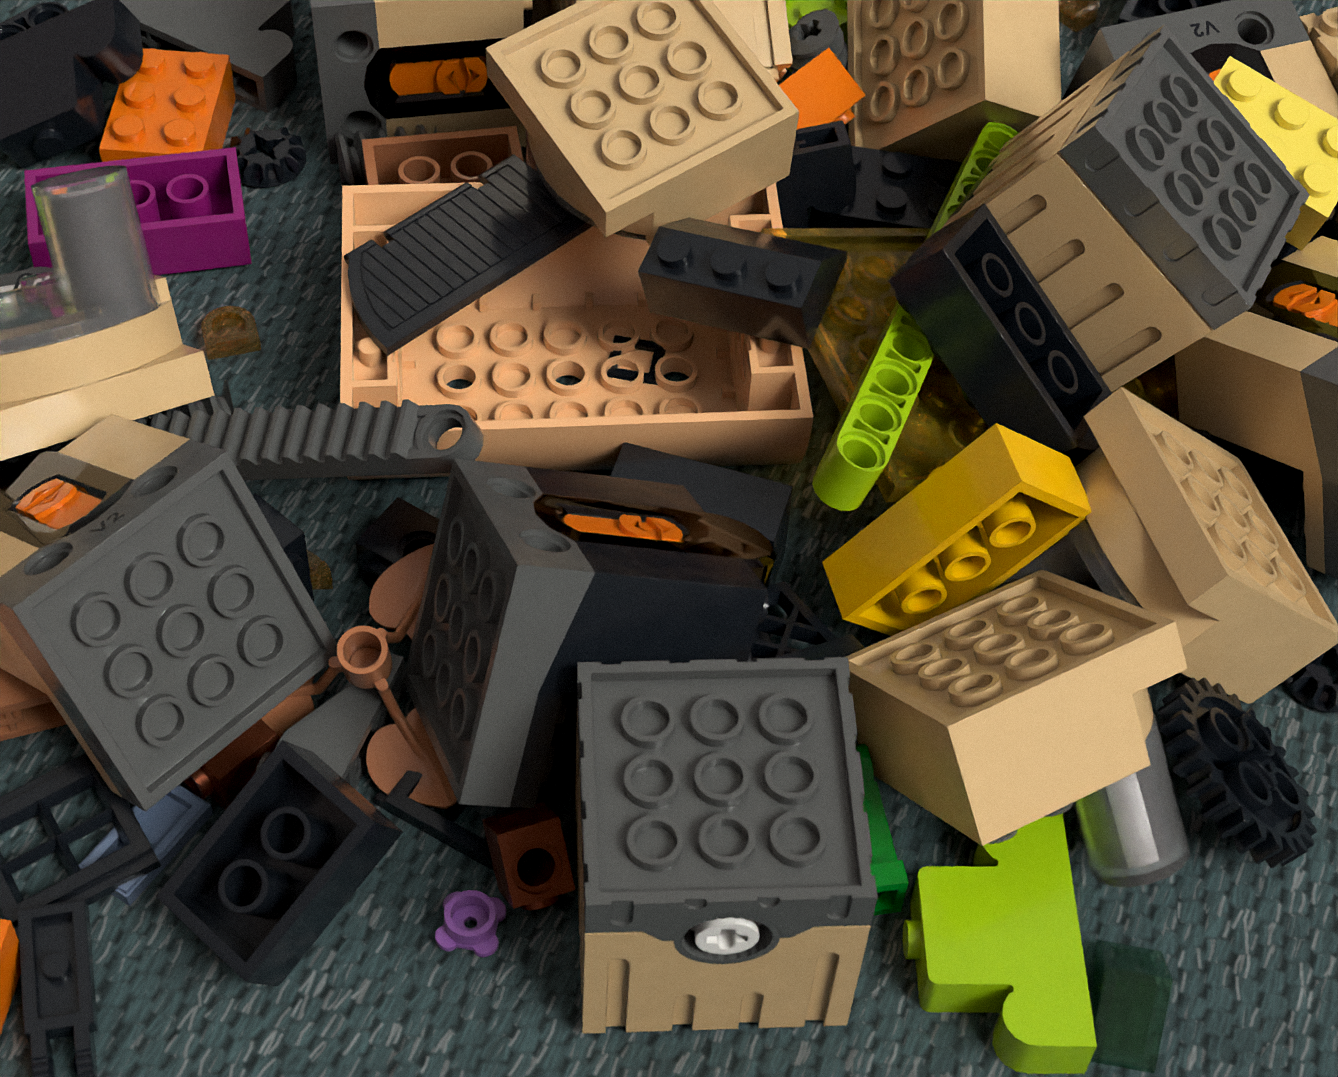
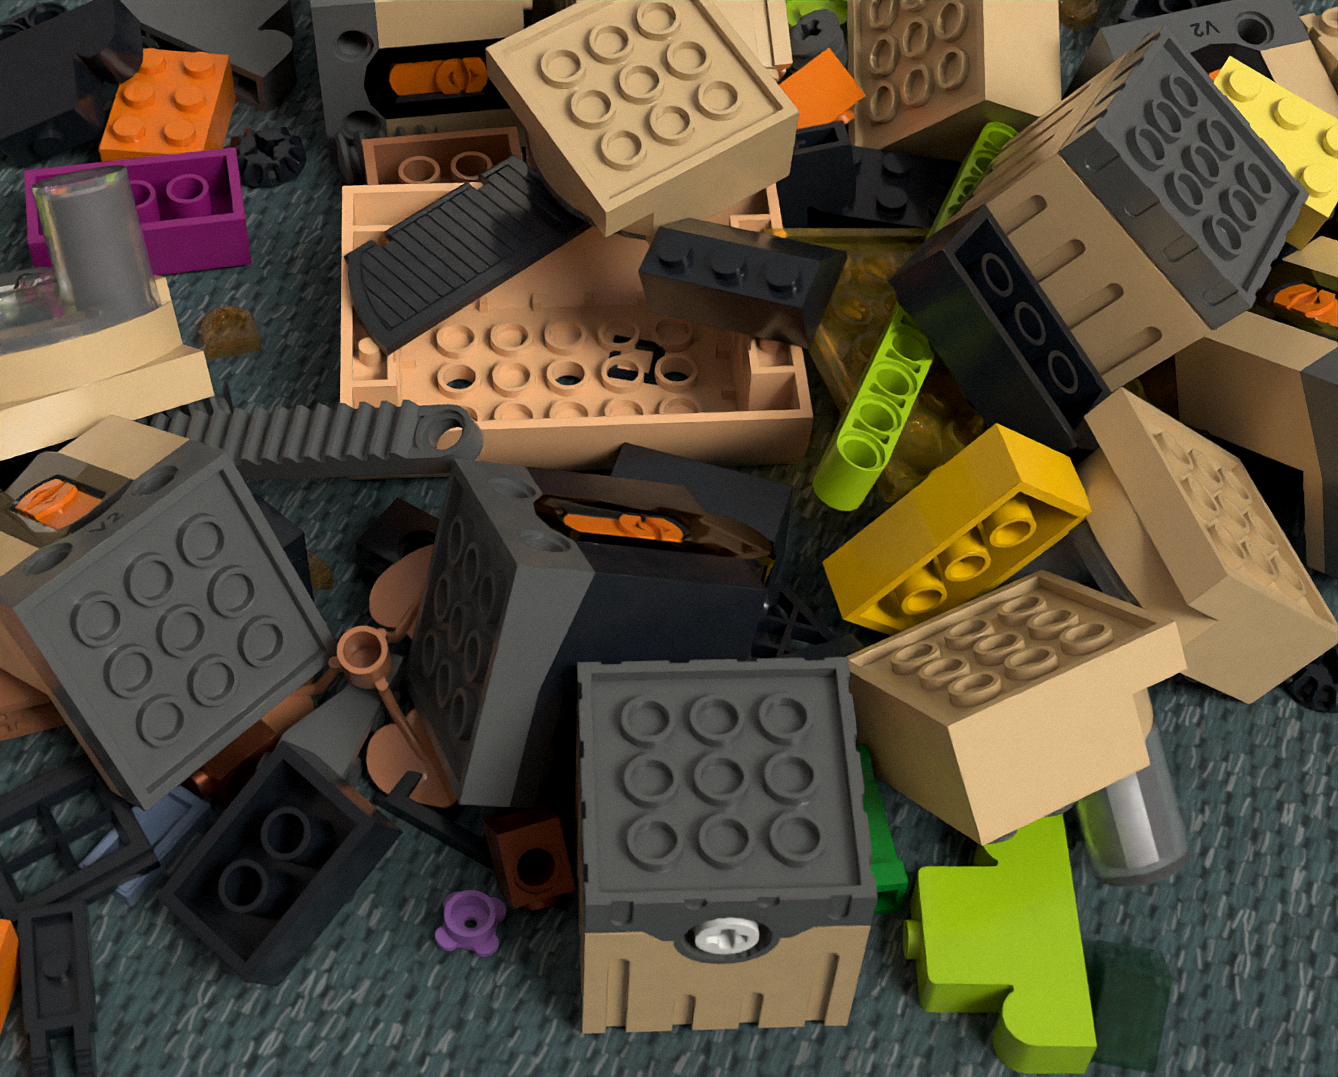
(1237, 772): black gear -> none

